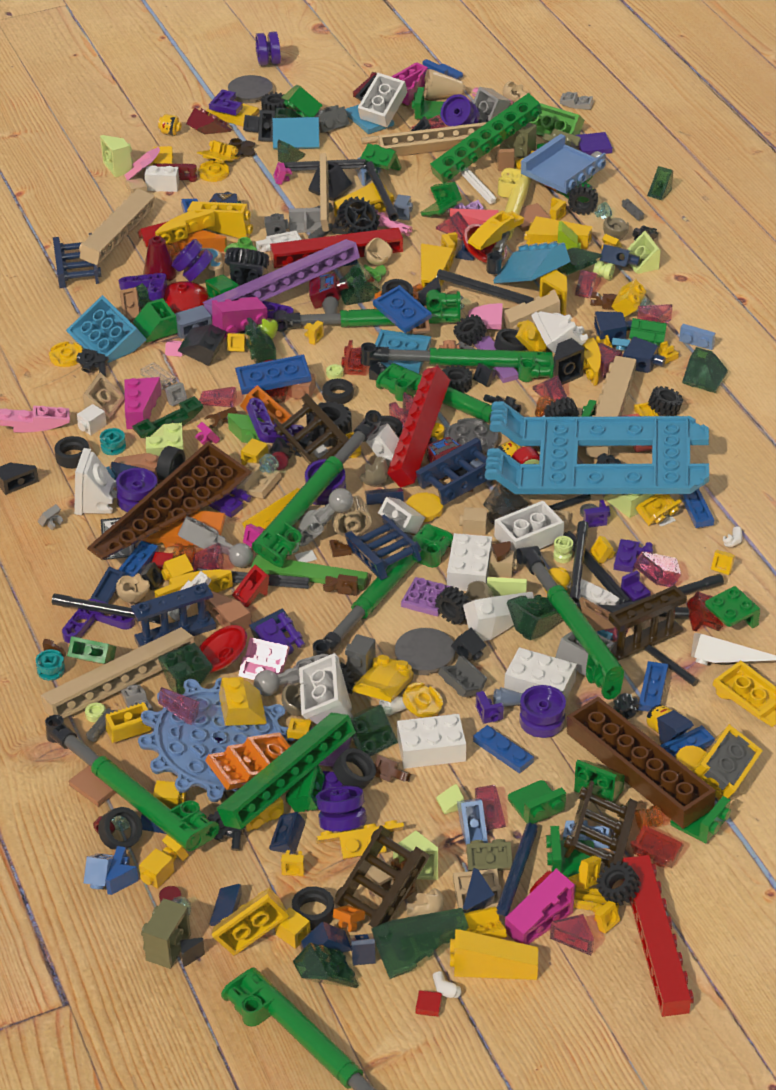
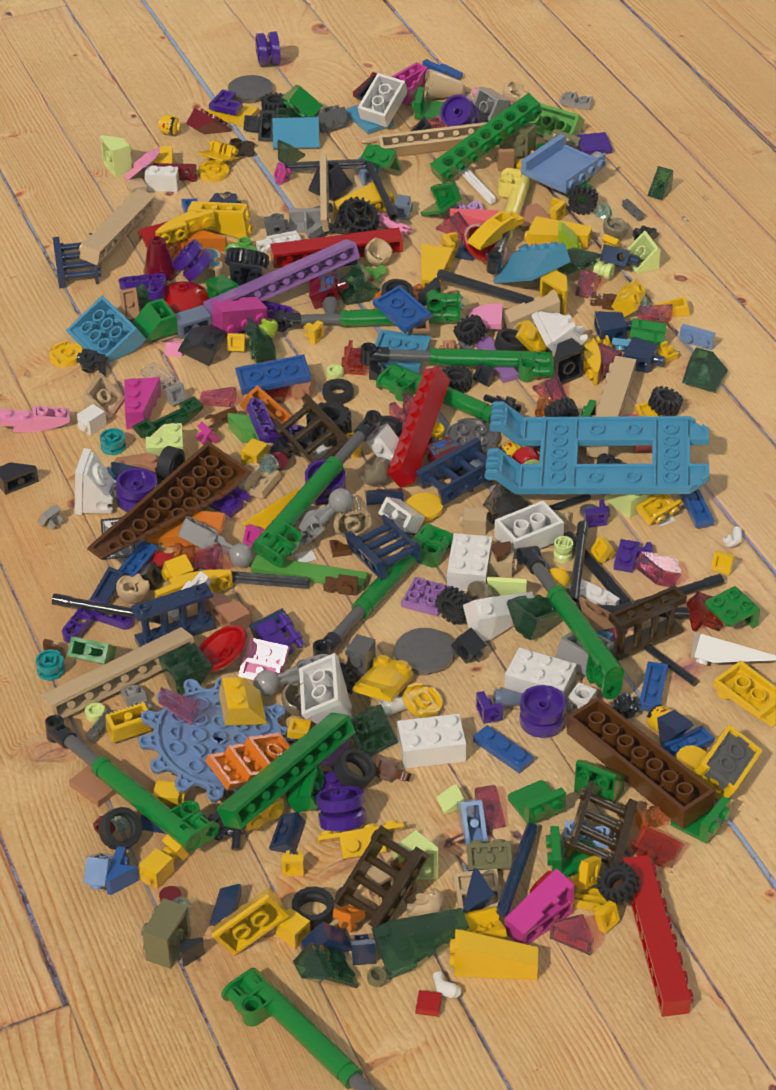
(67, 444): black tyre -> none
(254, 583): red slope -> none
(381, 978): none -> olive hinge
(463, 677): dark grey bracket -> none
(580, 696): none -> white brick
(633, 587): dark purple bracket -> none
(680, 306): none -> yellow slope

